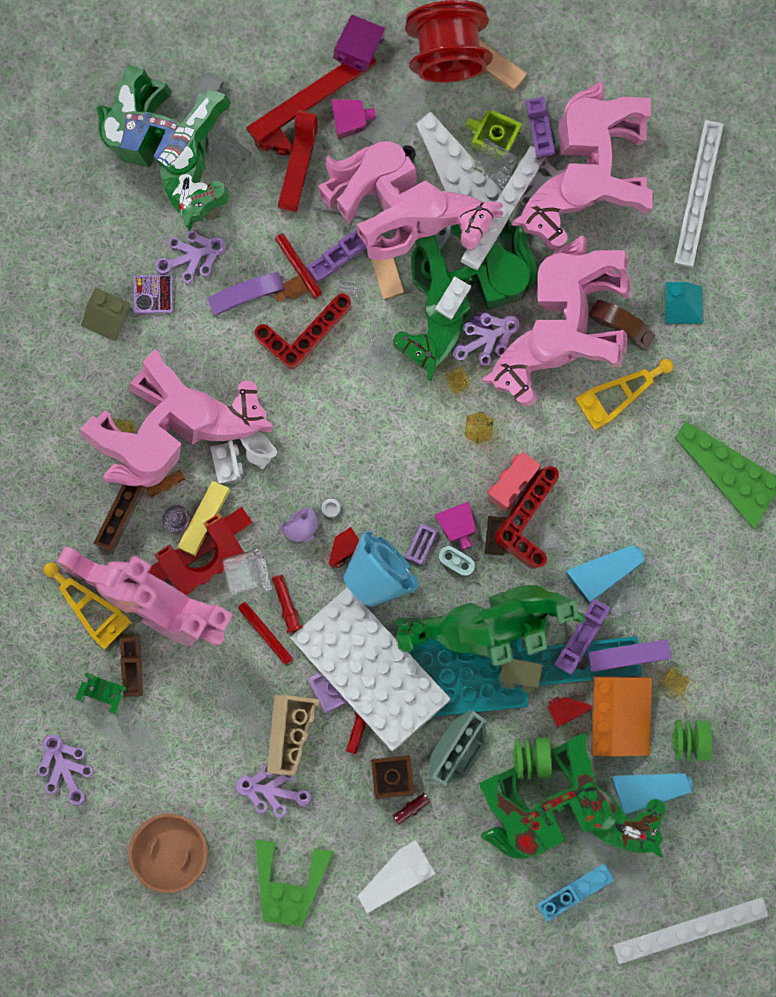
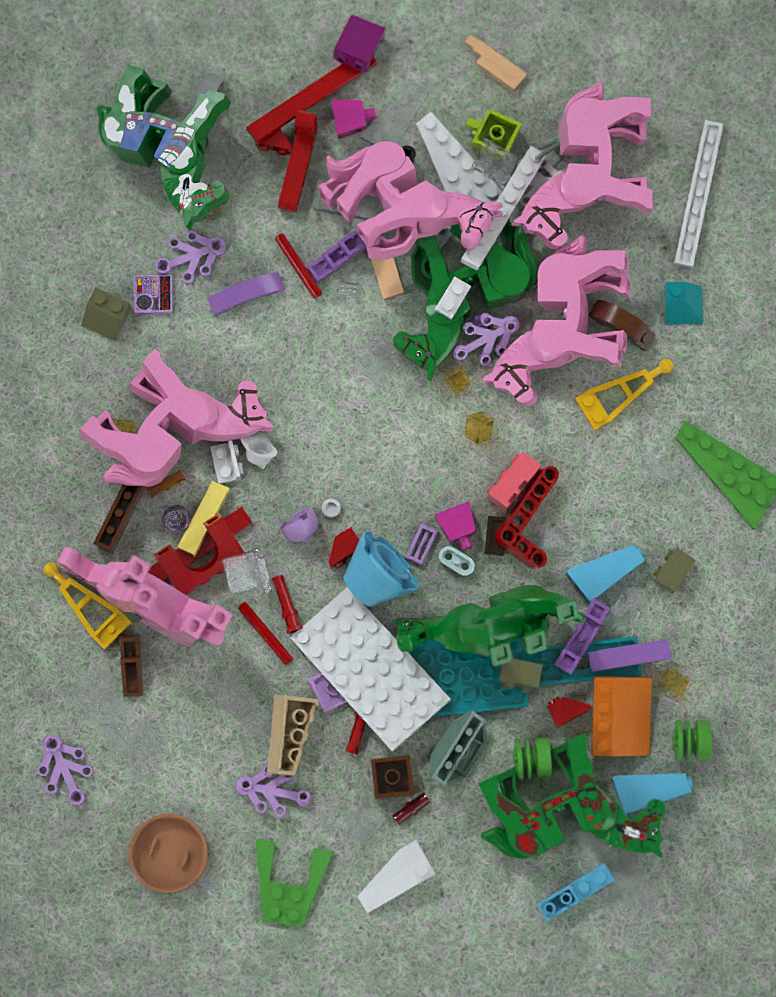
(102, 691): green piece -> none
(293, 288): dark orange plate -> none
(307, 335): red beam -> none
(448, 40): red wheel -> none
(540, 127): medium lavender slope -> none
(674, 570): none -> olive brick
(690, 930): white plate -> none

